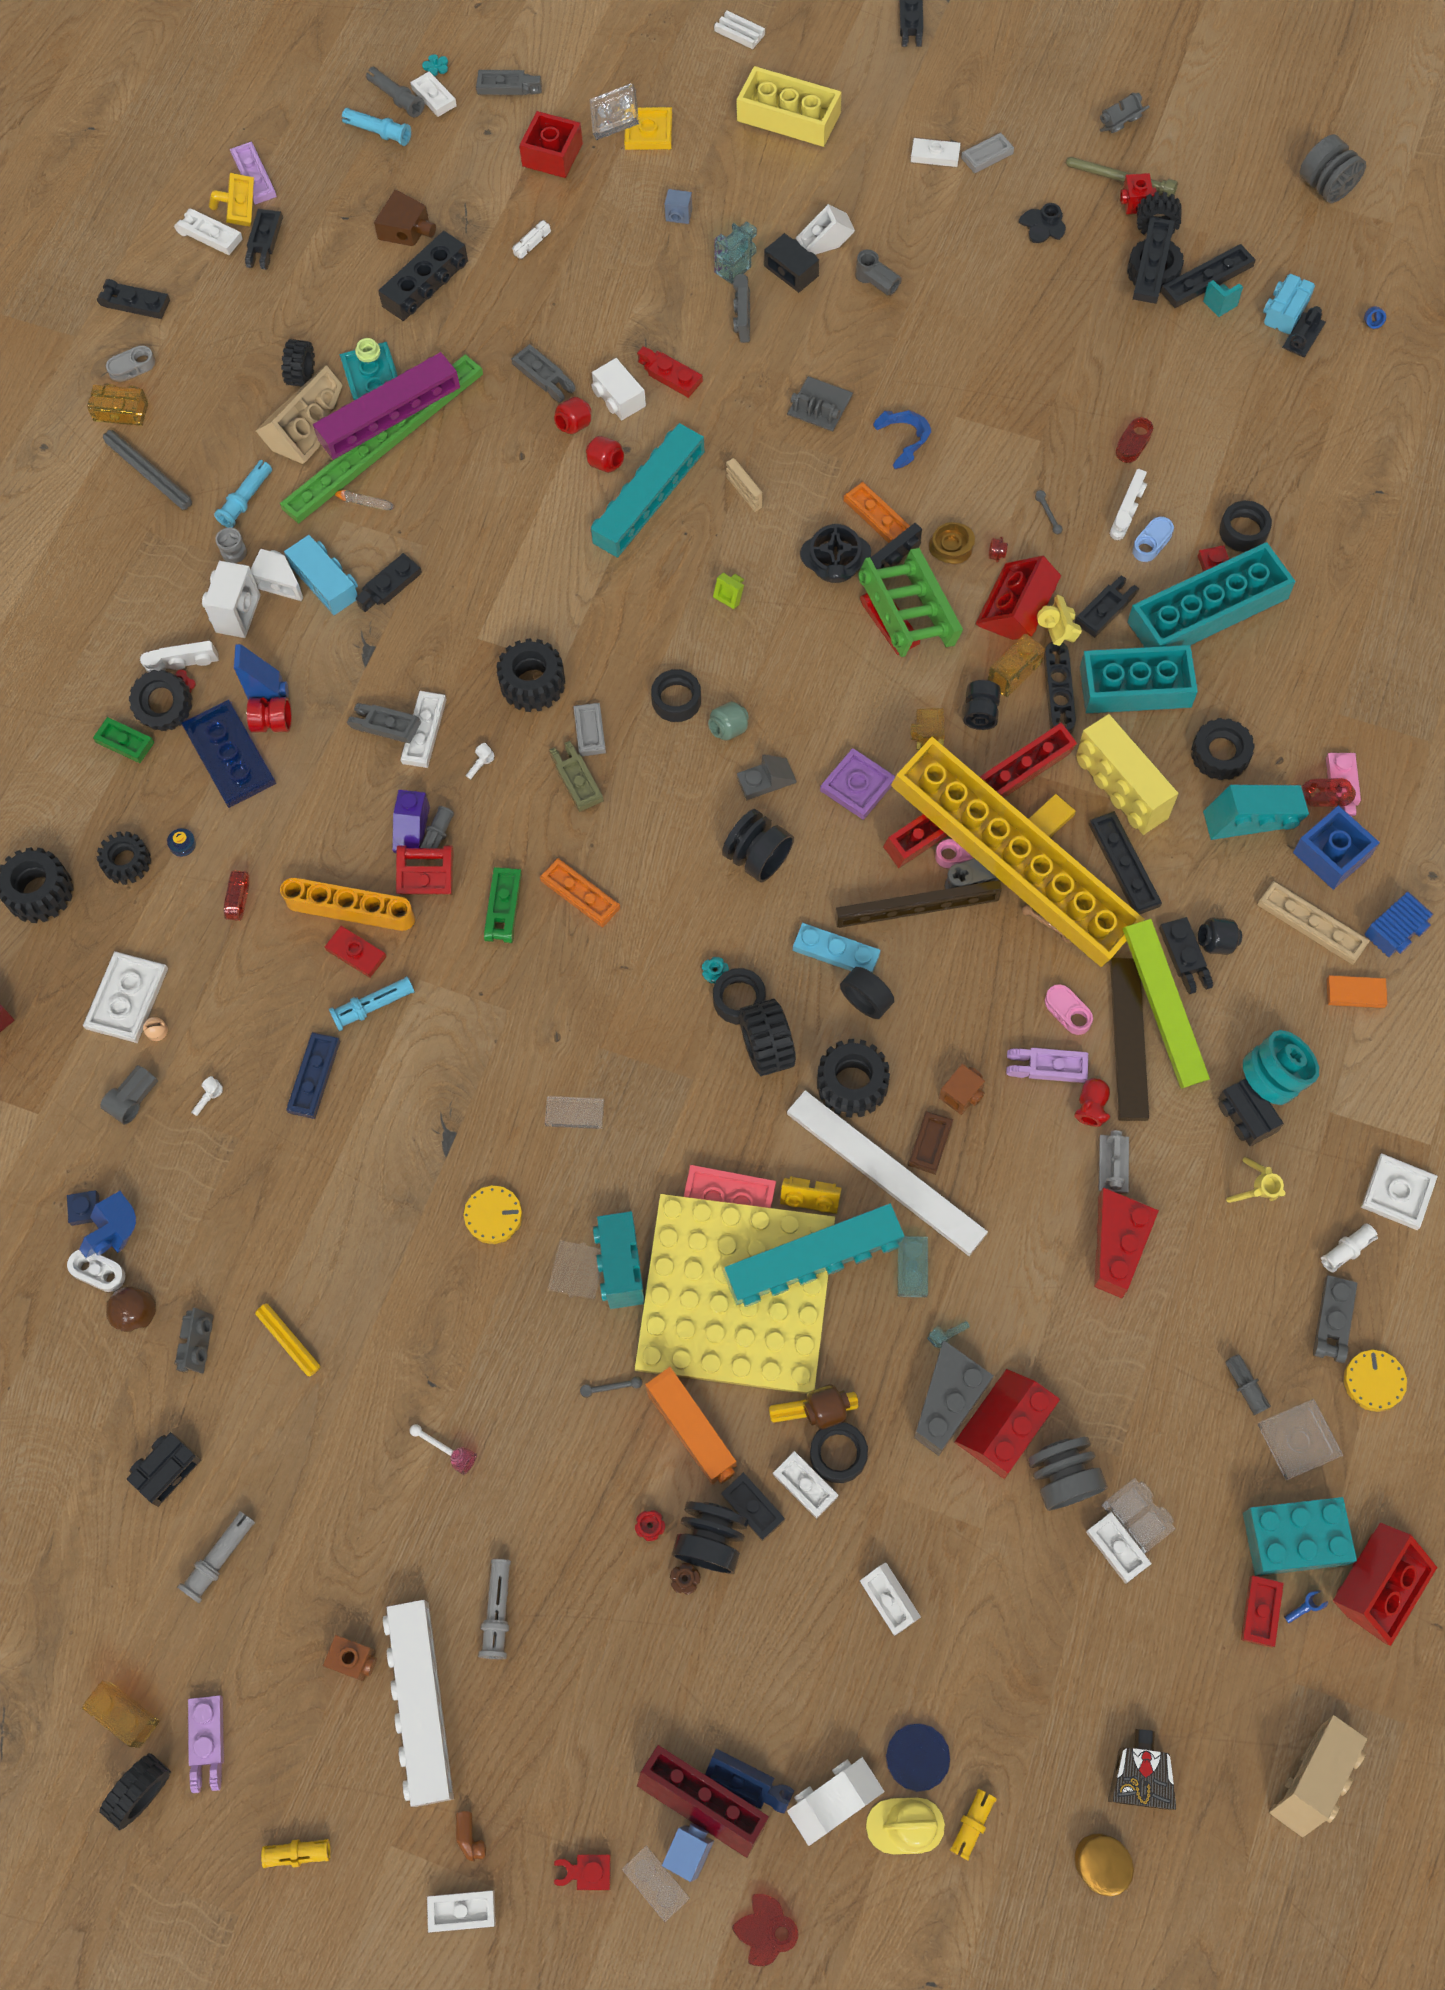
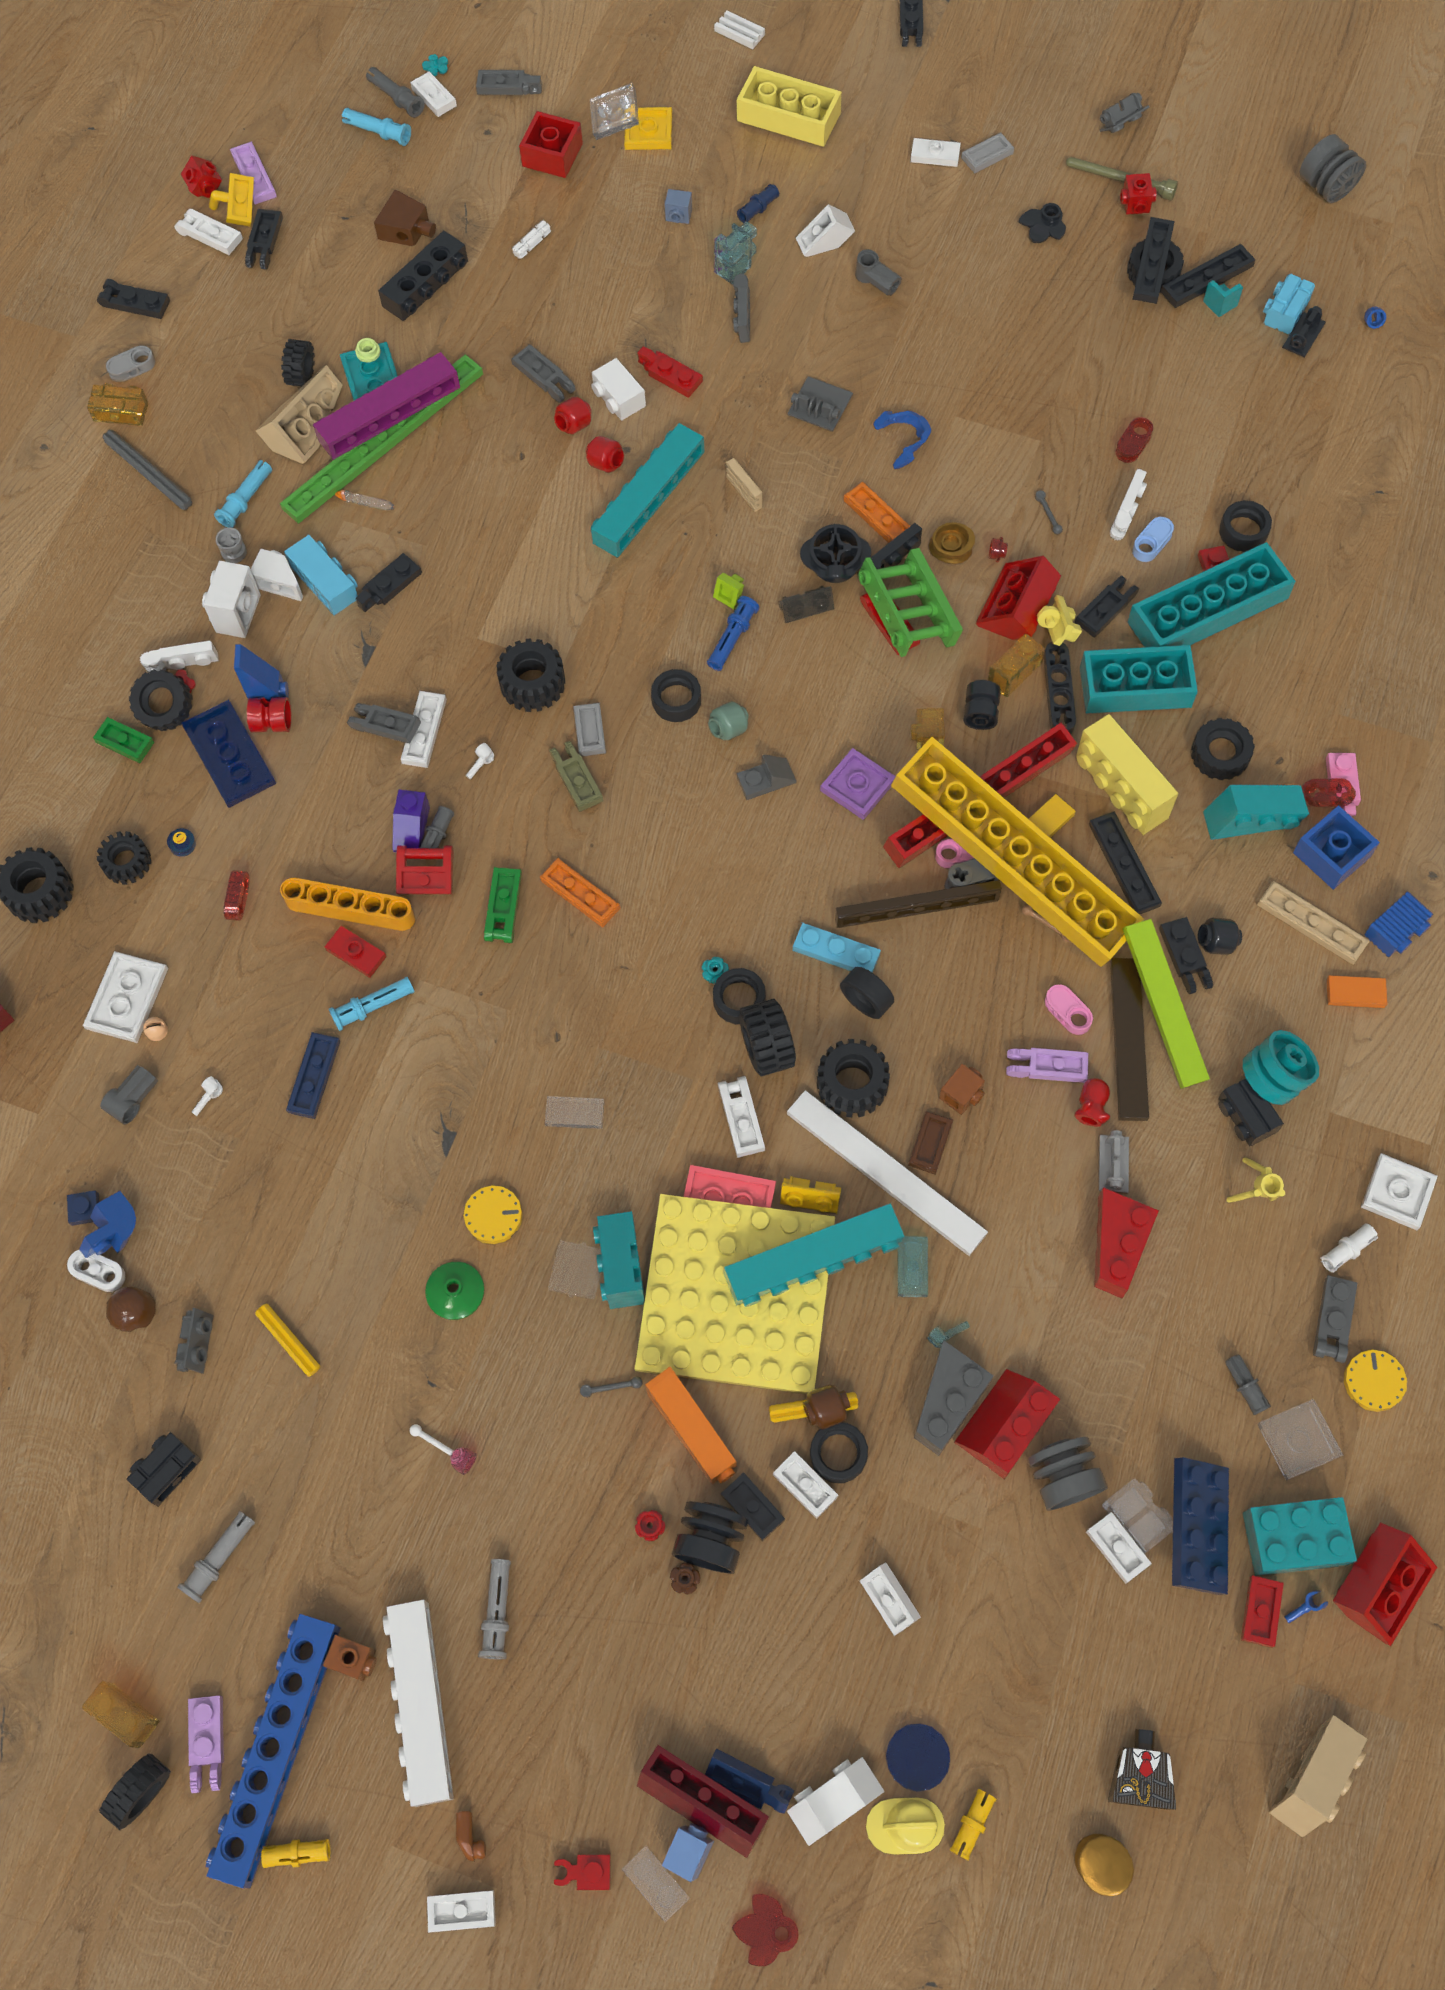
(201, 176): none -> red brick
(220, 1861): none -> blue brick
(459, 1303): none -> green dish
(737, 623): none -> blue pin
(741, 1117): none -> white plate
(757, 845): black wheel -> none
(758, 203): none -> dark blue pin
(791, 262): black brick -> none
(808, 604): none -> clear smoke hinge
(1159, 204): black tyre -> none
(1200, 1526): none -> dark blue plate

